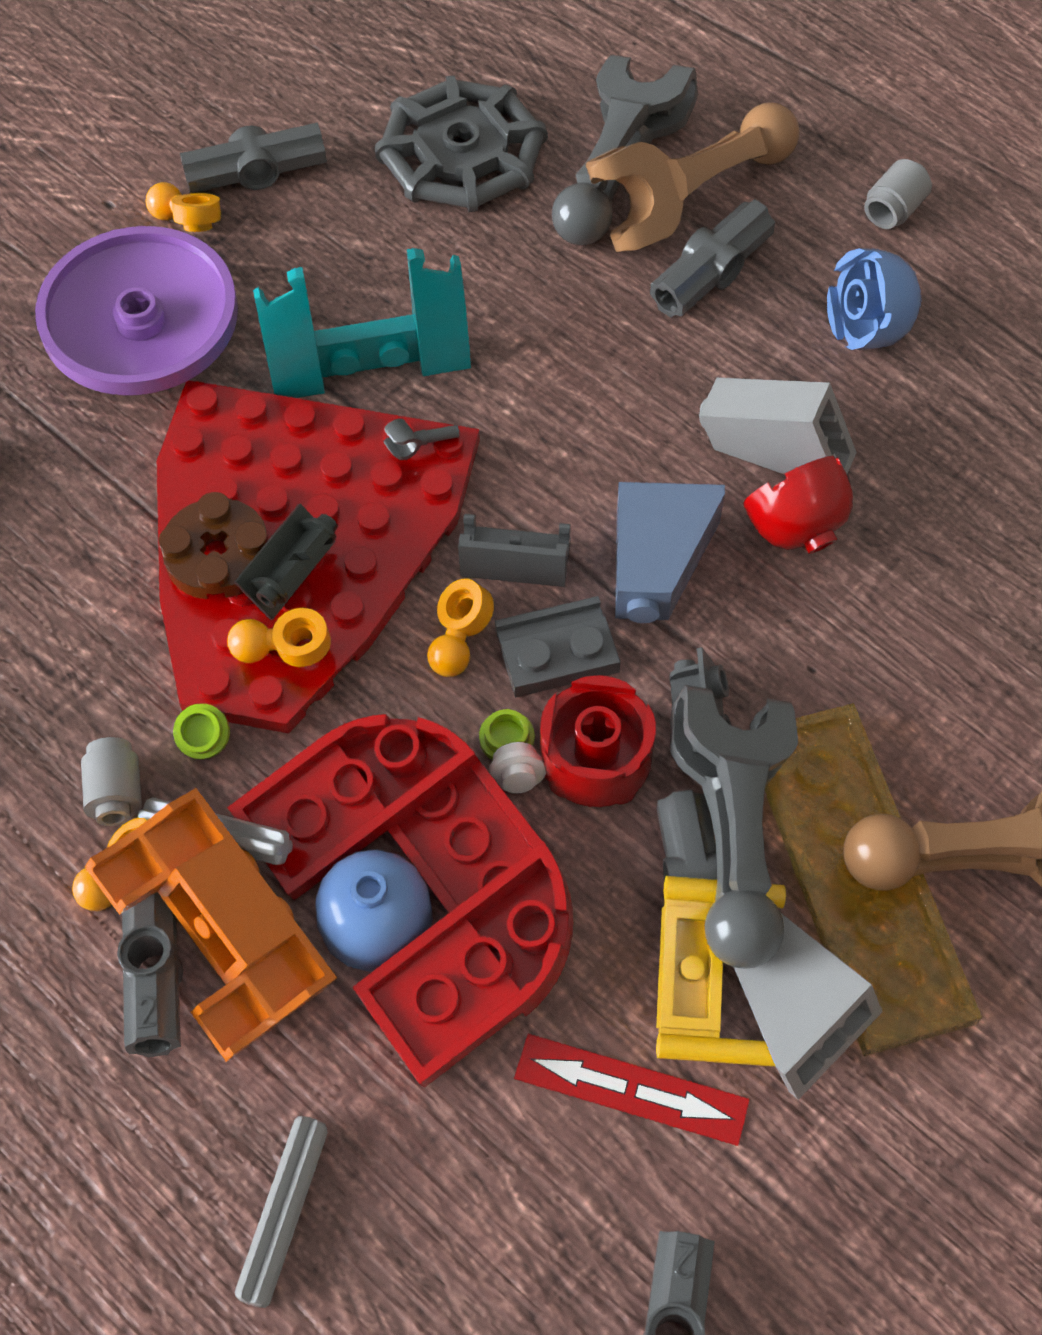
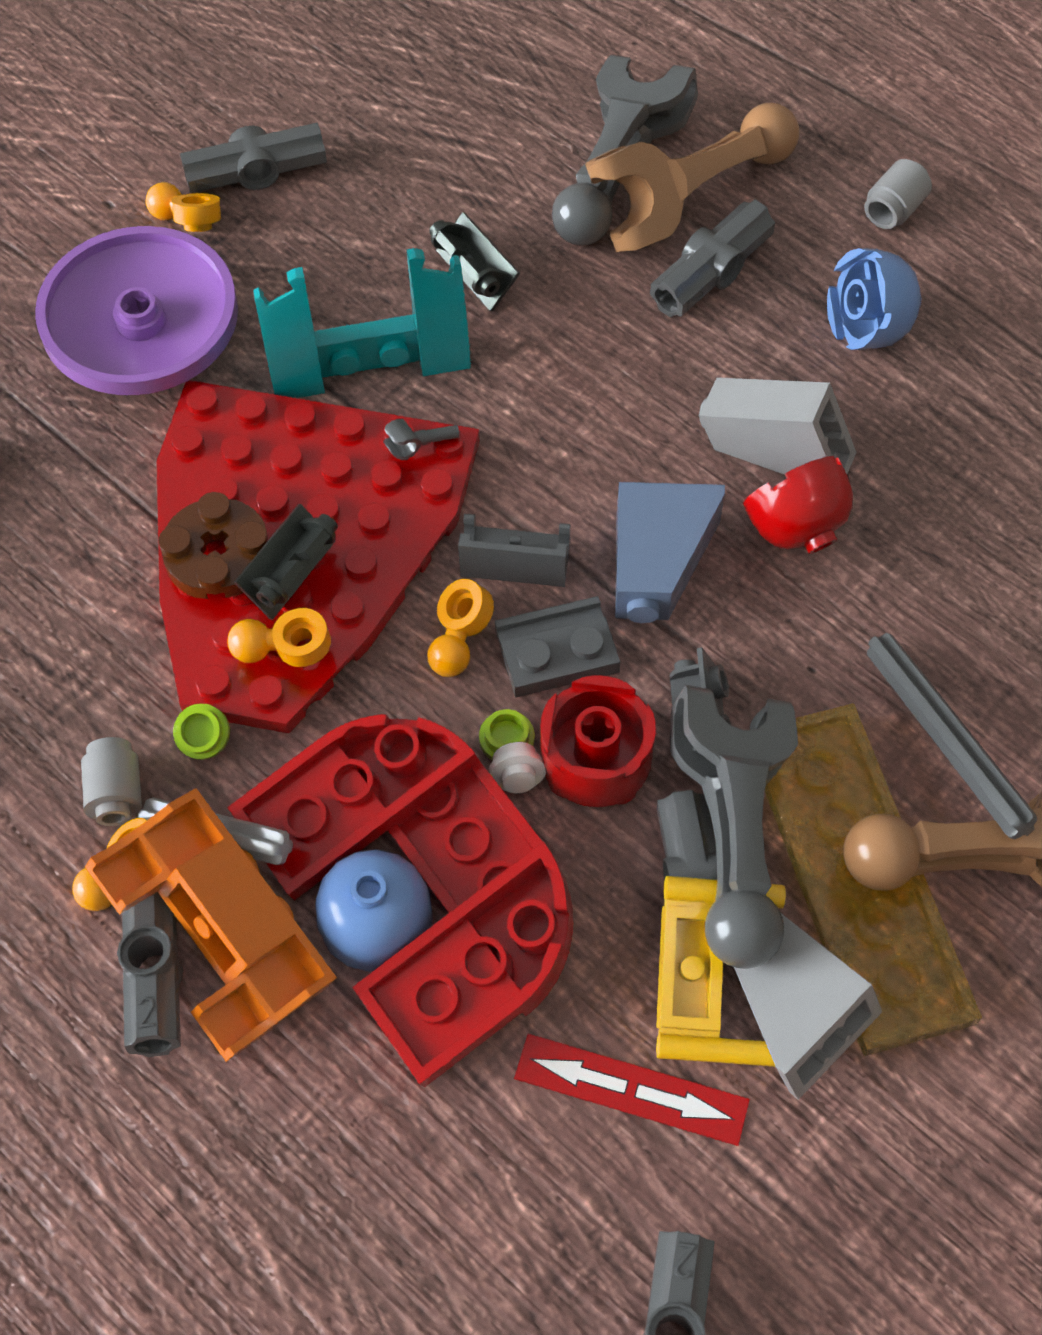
(281, 1212): light grey axle -> none
(444, 114): dark grey plate -> none
(482, 263): none -> pearl dark grey hinge
(952, 737): none -> dark grey axle

